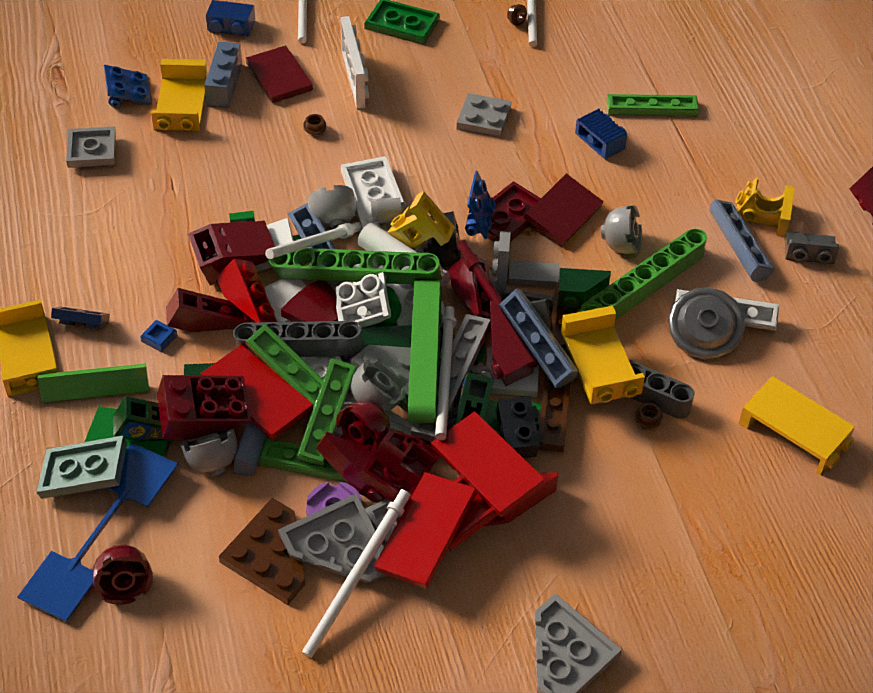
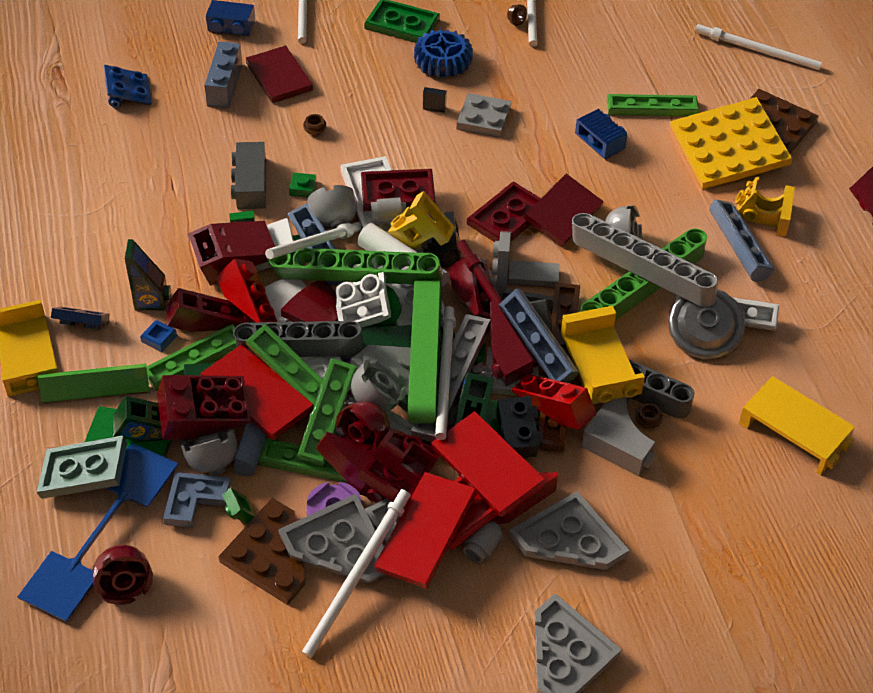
(91, 147): light grey plate -> none
(145, 280): none -> slope
(180, 95): yellow panel -> none
(188, 492): none -> sand blue plate
(203, 351): none -> bright green tile
(238, 506): none -> green plate
(249, 175): none -> dark grey brick
(302, 184): none -> green plate
(354, 62): white plate -> none
(396, 184): none -> dark red tile
(434, 99): none -> black tile
(443, 53): none -> blue gear
(480, 208): blue hinge -> none
(483, 542): none -> light grey brick
(558, 400): none -> red slope
(570, 535): none -> light grey plate
(580, 285): dark green slope -> none
(618, 439): none -> light grey arch
(645, 260): none -> light grey beam
(717, 34): none -> white bar
(730, 143): none -> yellow plate
(787, 118): none -> reddish brown plate
(811, 247): dark grey bracket -> none

